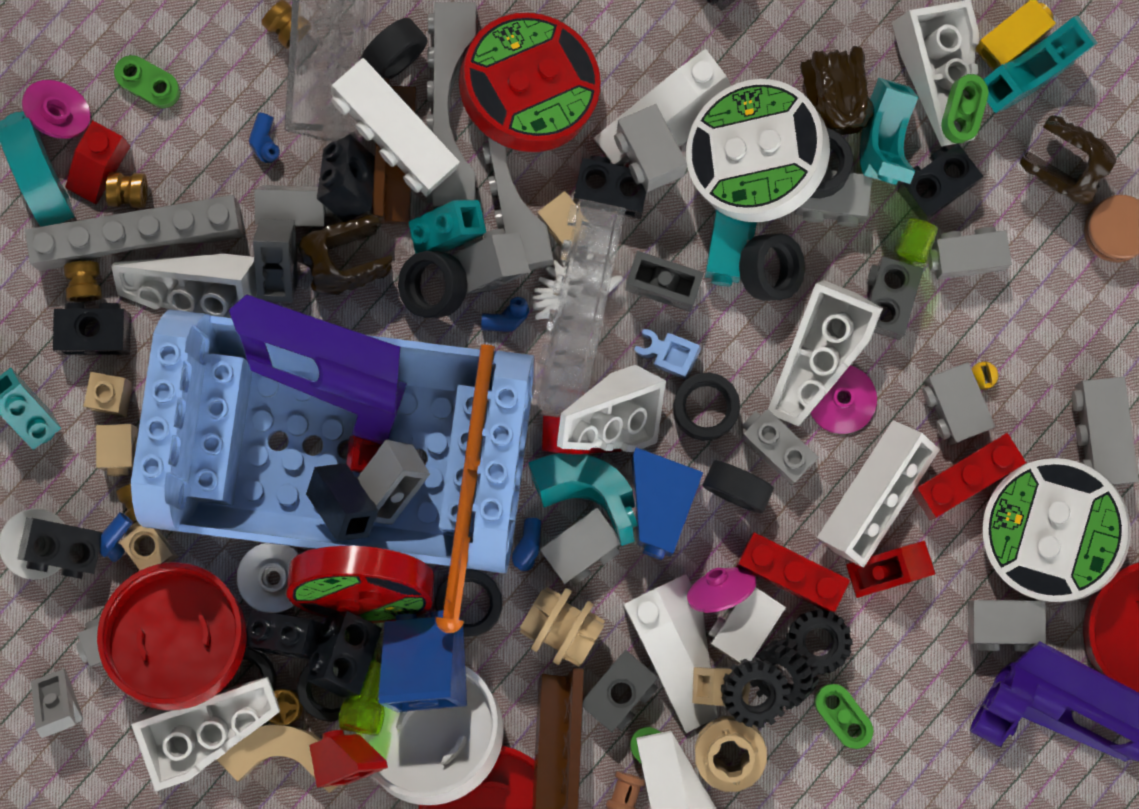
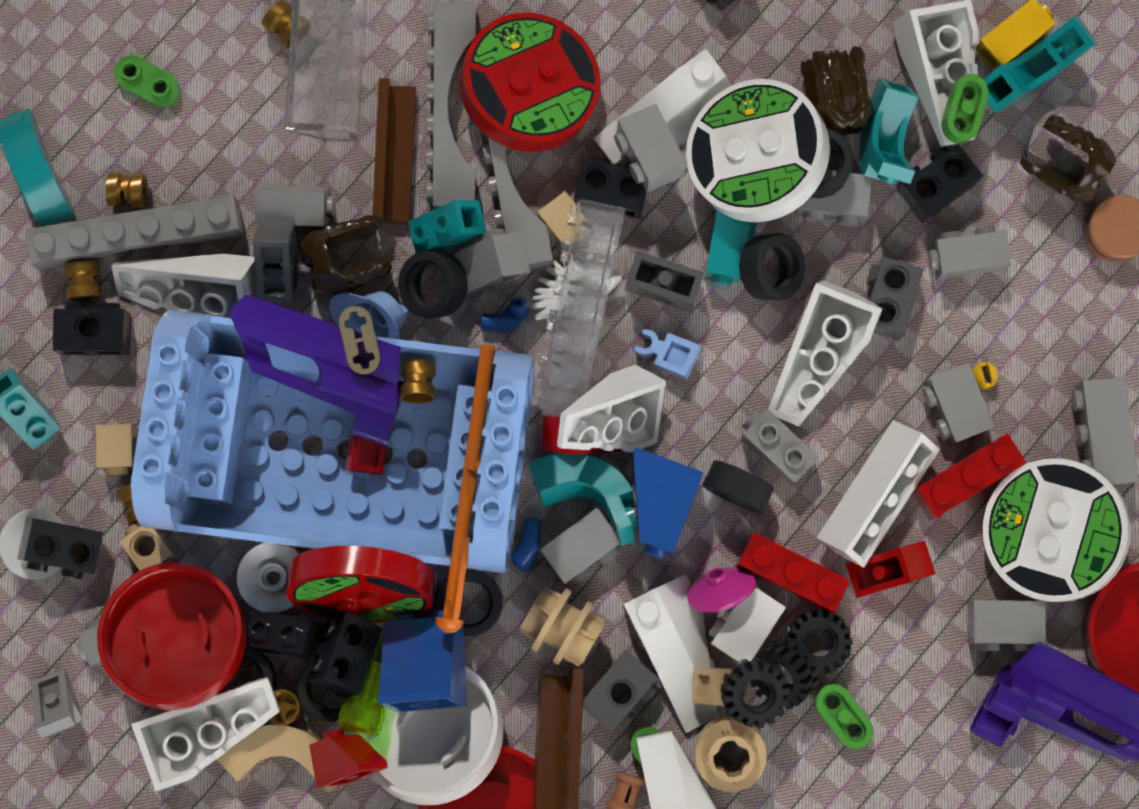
(56, 109): dark pink dish -> none
(93, 159): red slope -> none
(108, 394): tan brick -> none
(112, 534): blue arm -> none
(261, 141): blue arm -> none
(341, 502): black brick -> none
(346, 178): black brick -> none
(351, 342): none -> dark tan beam
(384, 309): none -> light blue piece
(393, 127): white brick -> none
(393, 479): light grey brick -> none
(395, 48): black tyre -> none
(417, 381): none -> pearl gold wheel
(702, 380): black tyre -> none
(854, 415): dark pink dish -> none
(916, 241): clear neon green piece -> none

